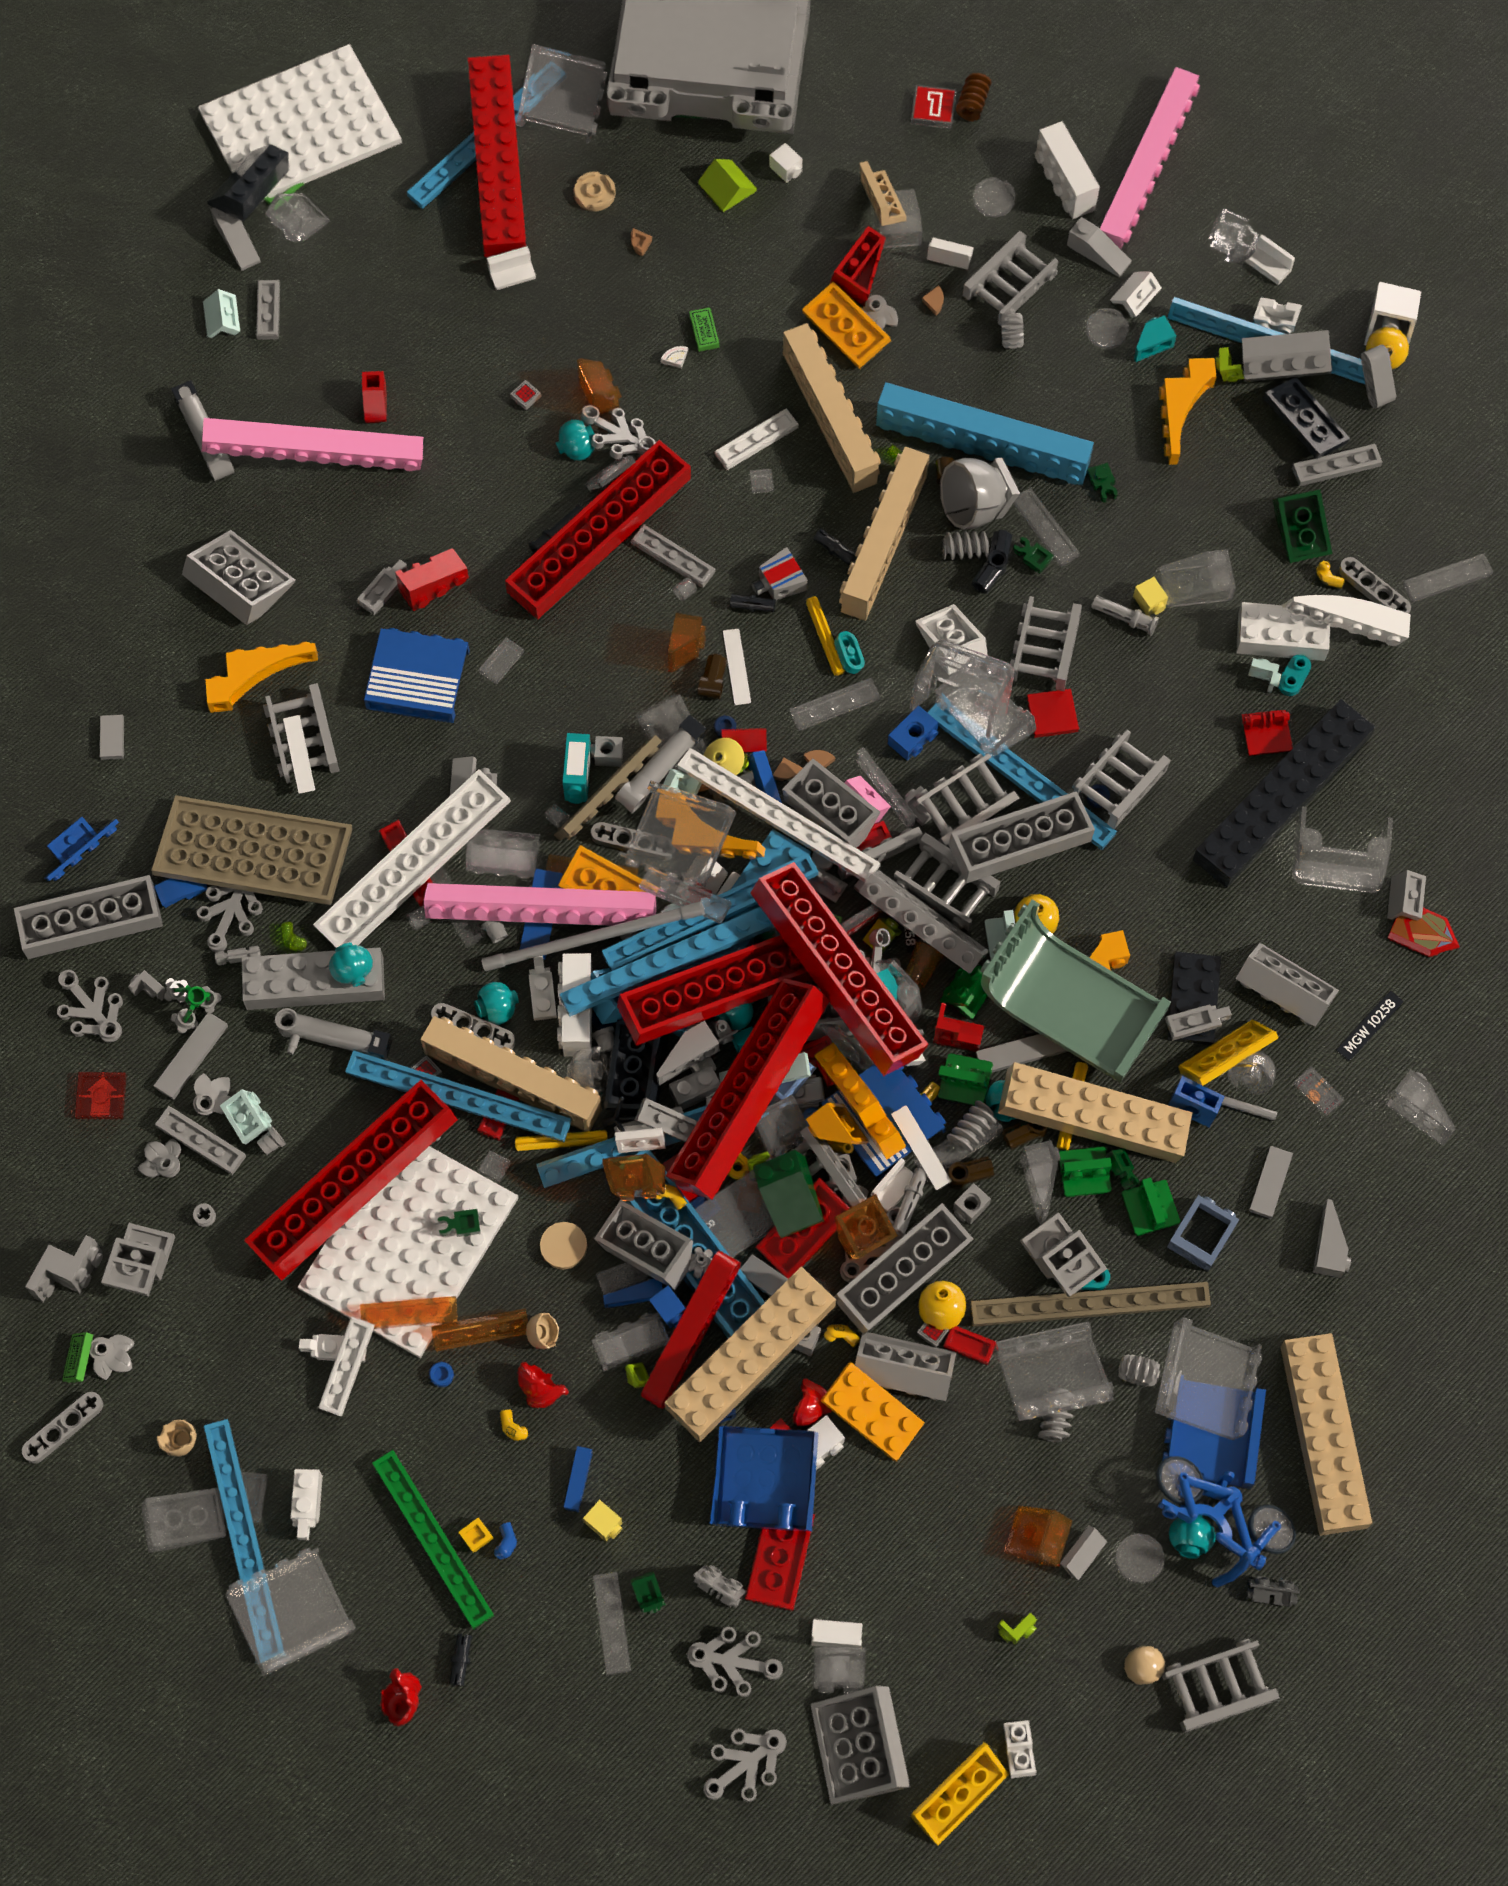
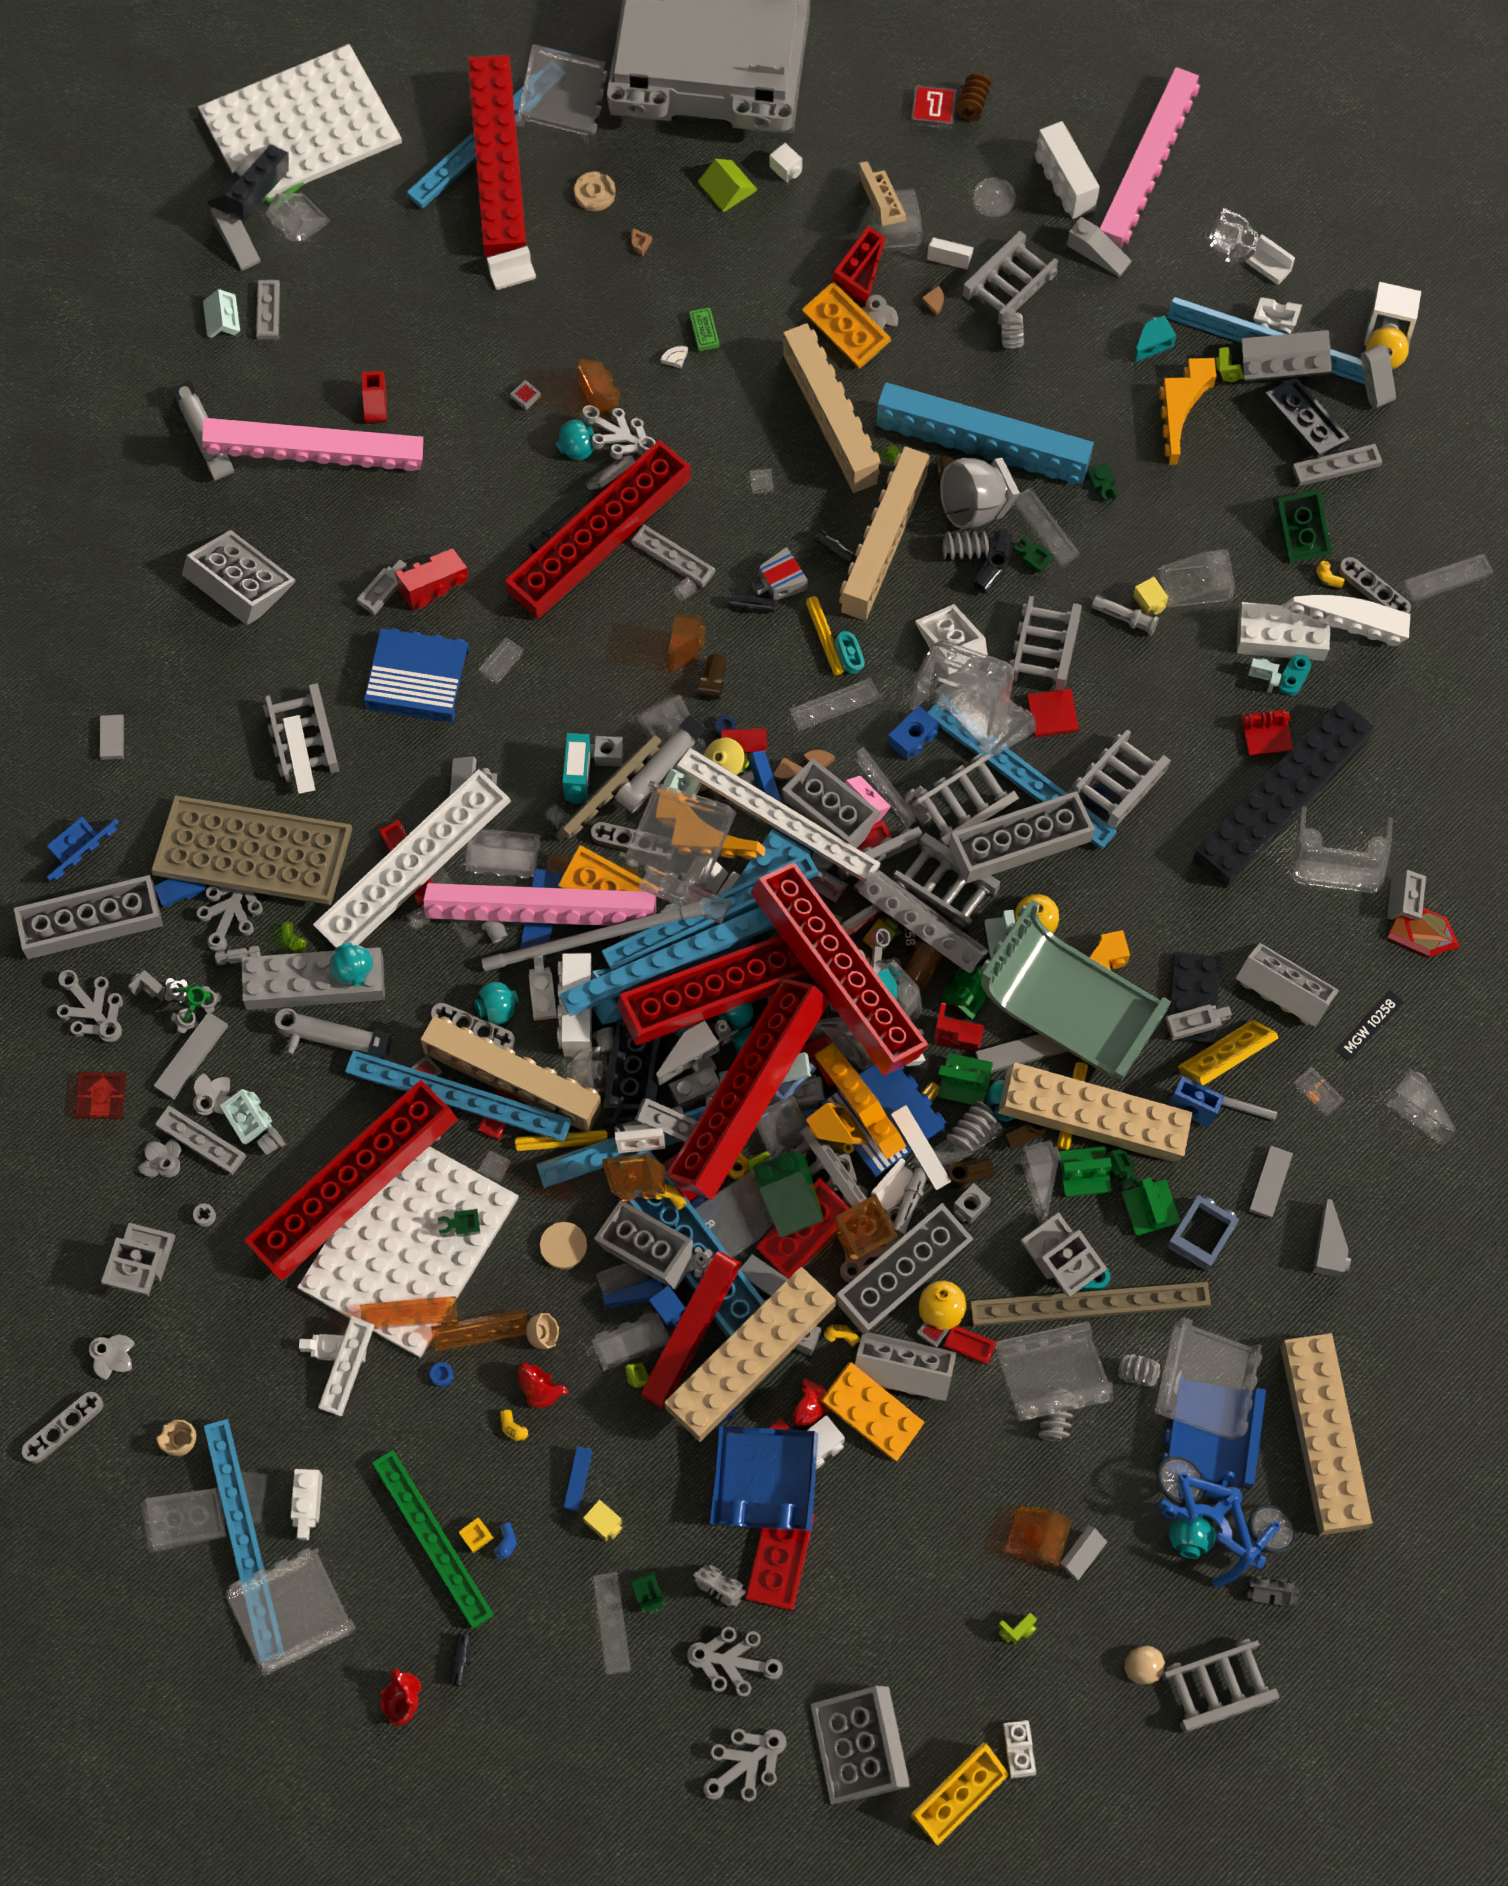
(64, 1269): light grey bracket -> none
(77, 1357): bright green tile -> none
(251, 667): light orange arch -> none
(737, 666): white sticker -> none
(756, 439): white tile -> none
(836, 1634): white panel -> none
(838, 1668): clear slope -> none
(1107, 328): clear tile -> none
(1137, 292): white panel -> none
(1139, 1558): clear tile -> none
(1254, 1072): clear cylinder -> none

